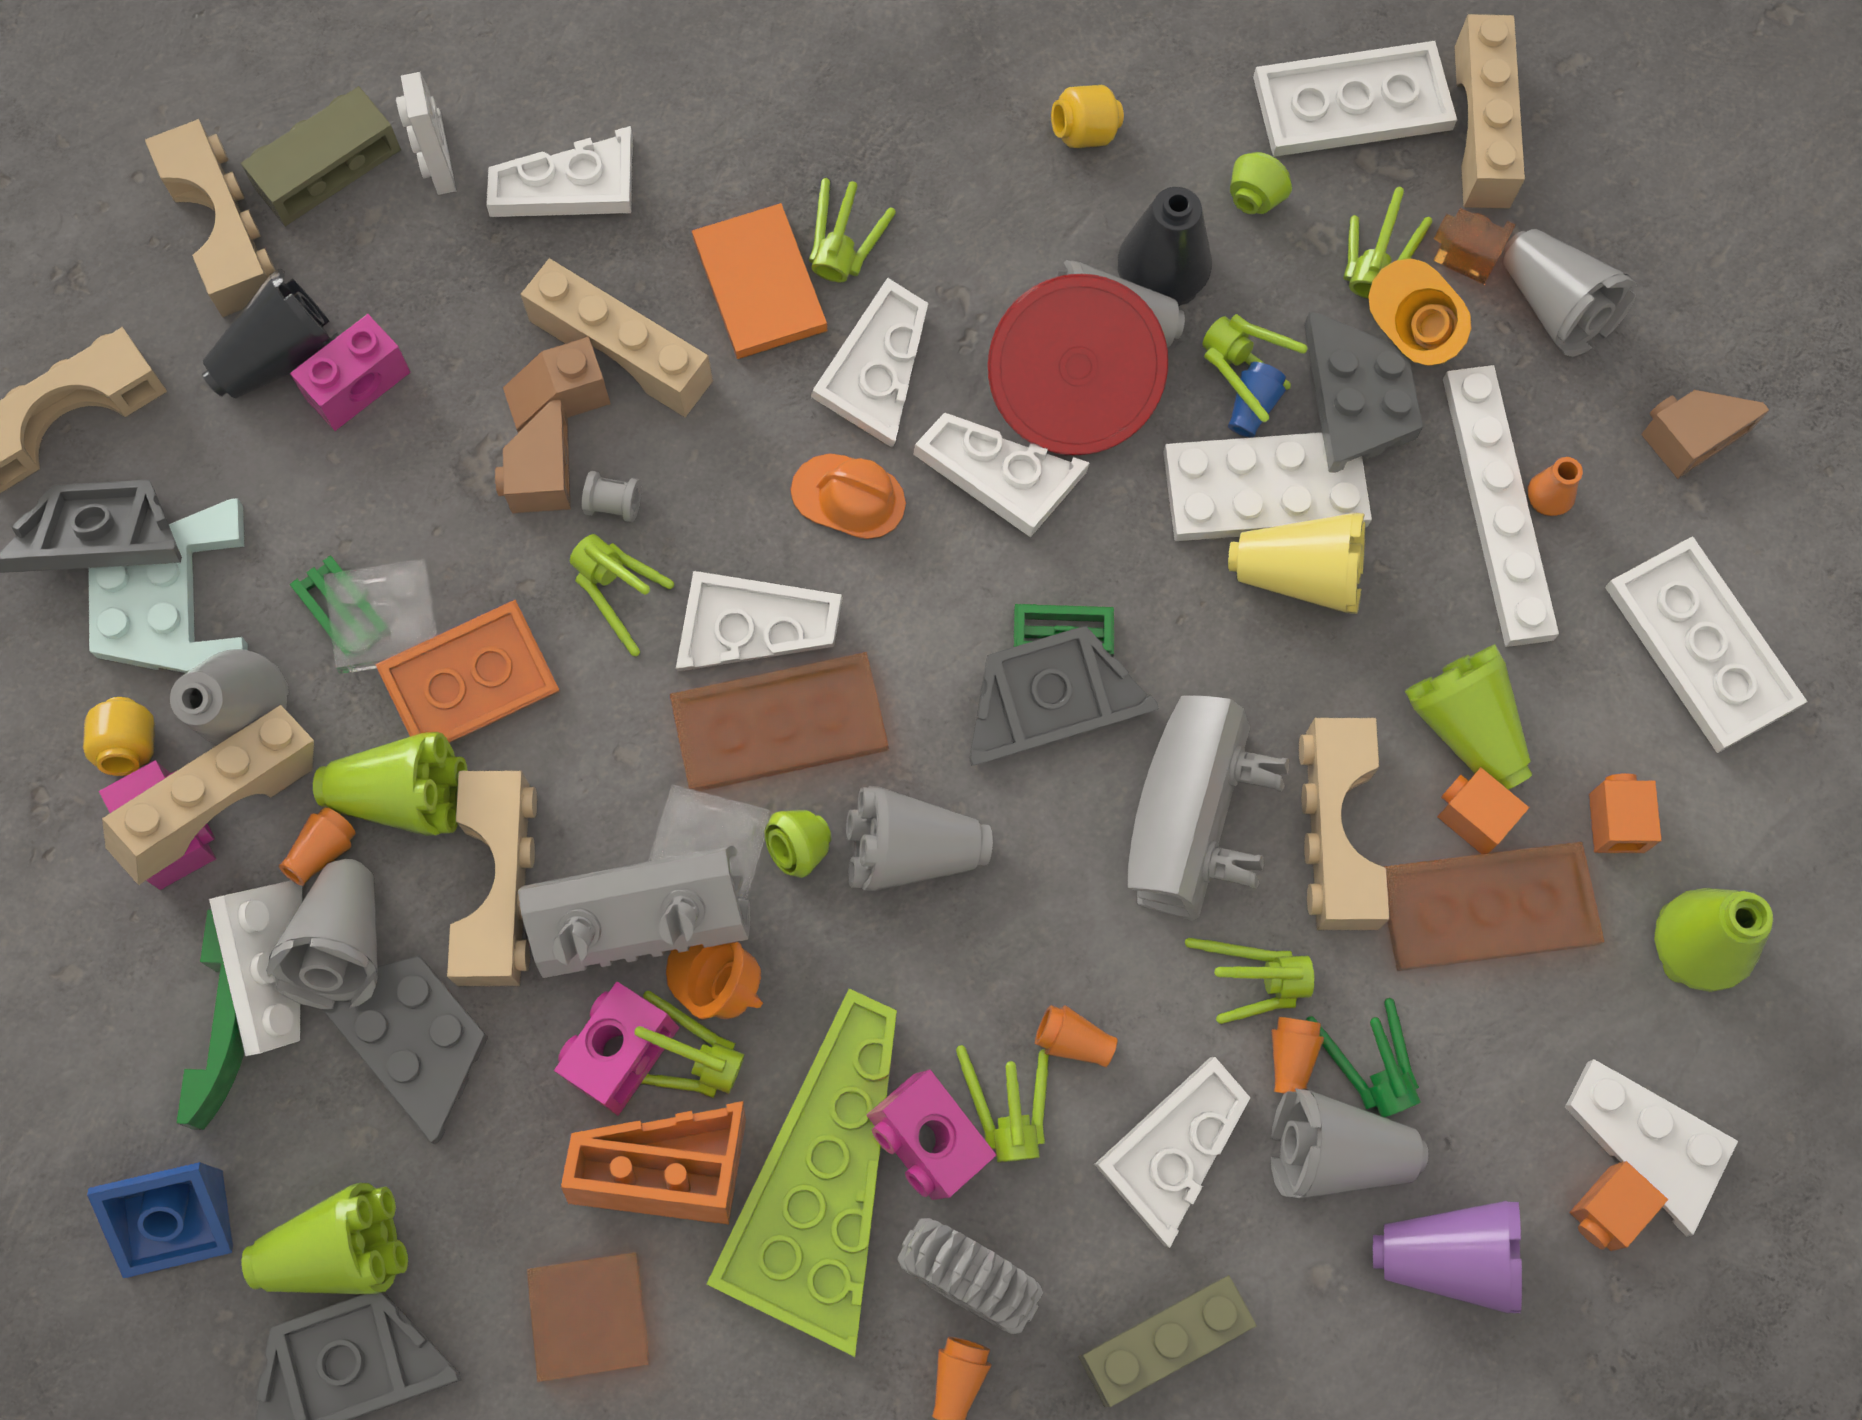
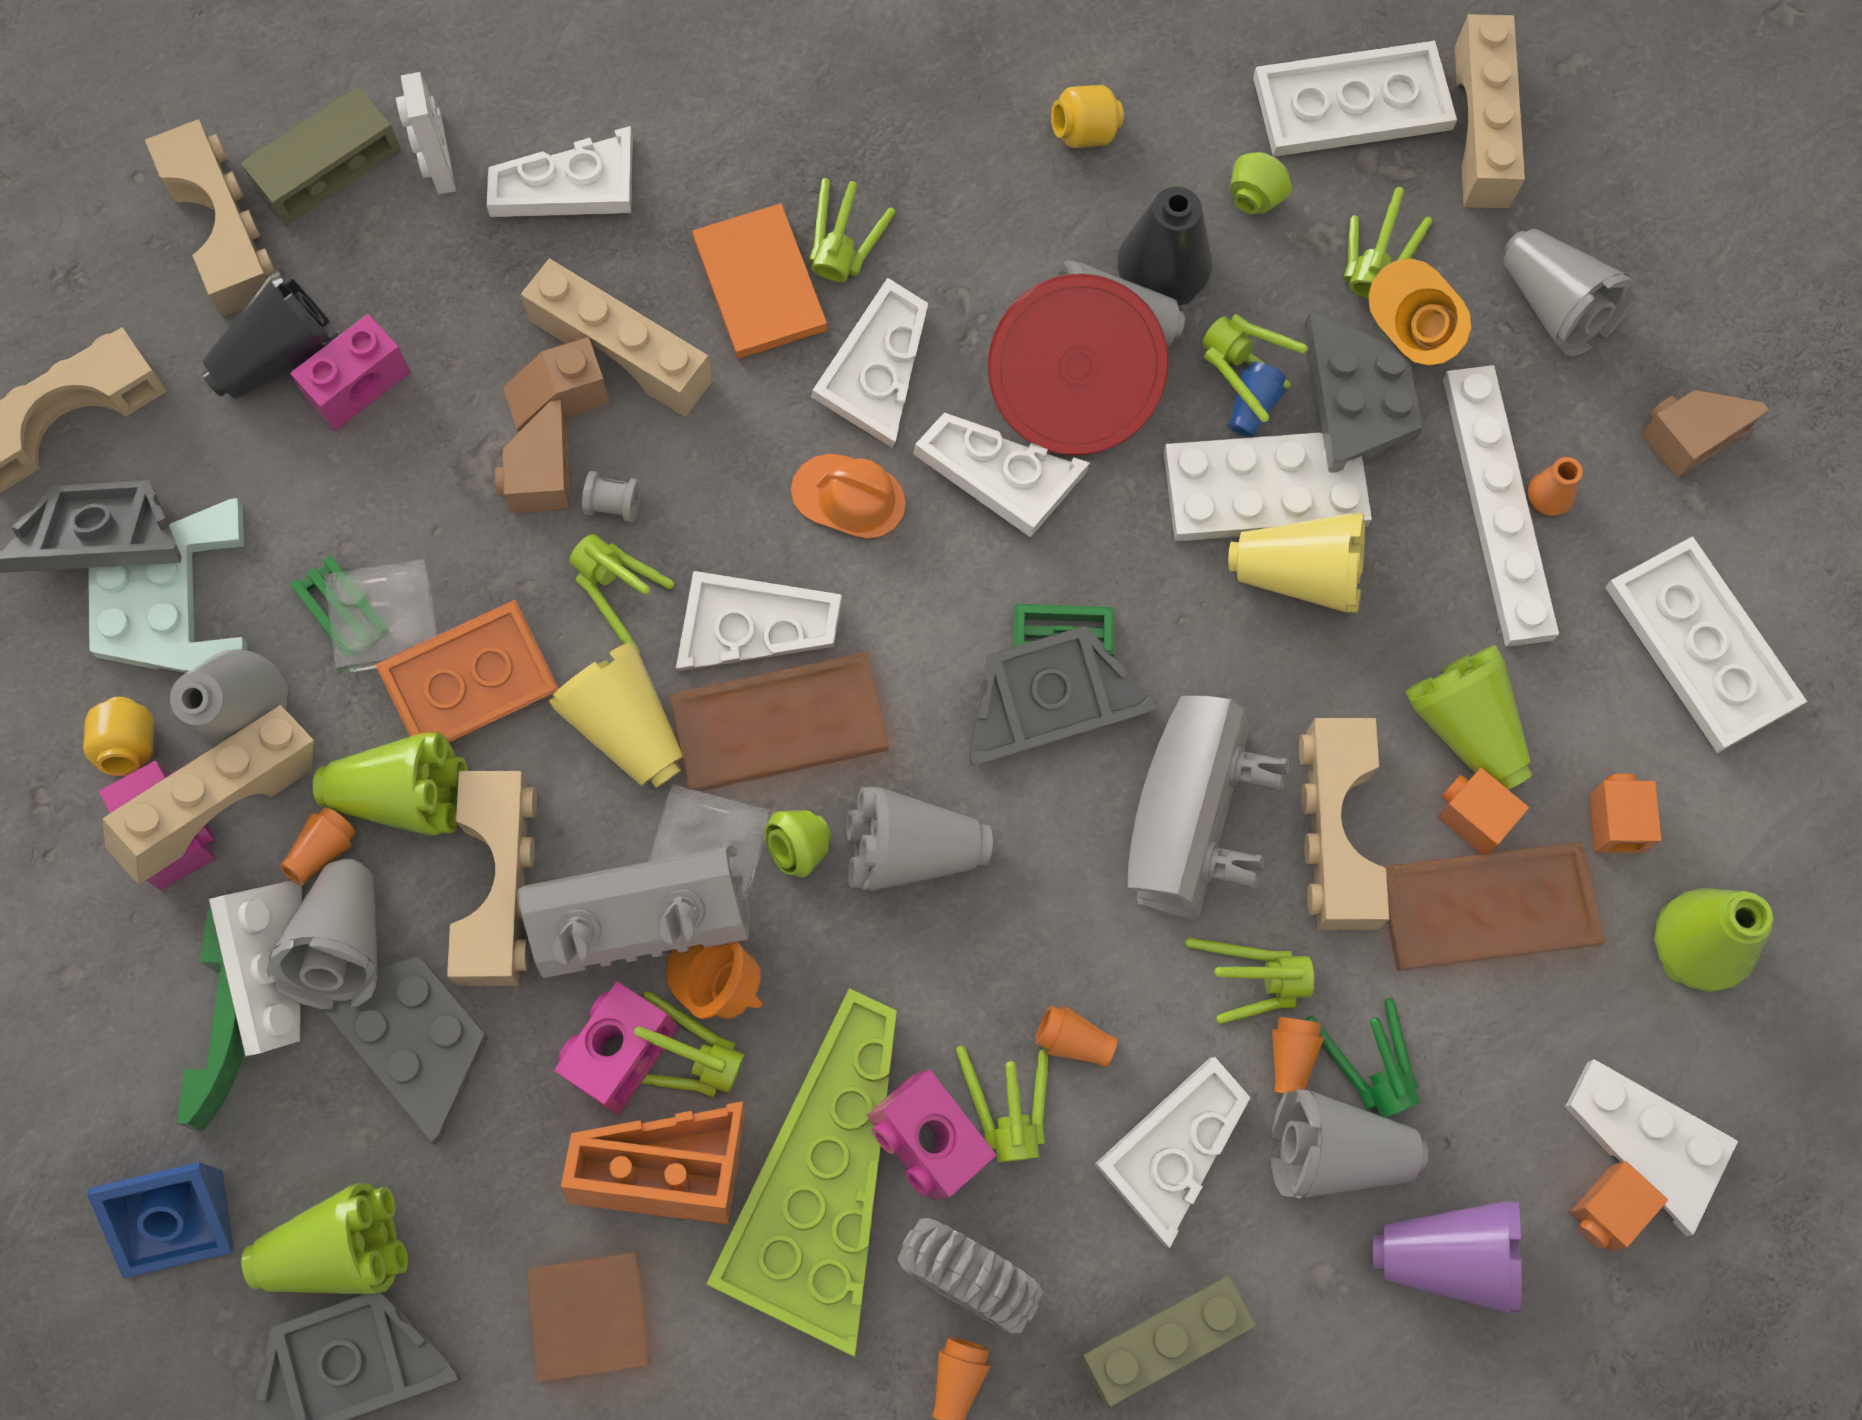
(622, 716): none -> light yellow cone
(1471, 244): clear orange brick -> none

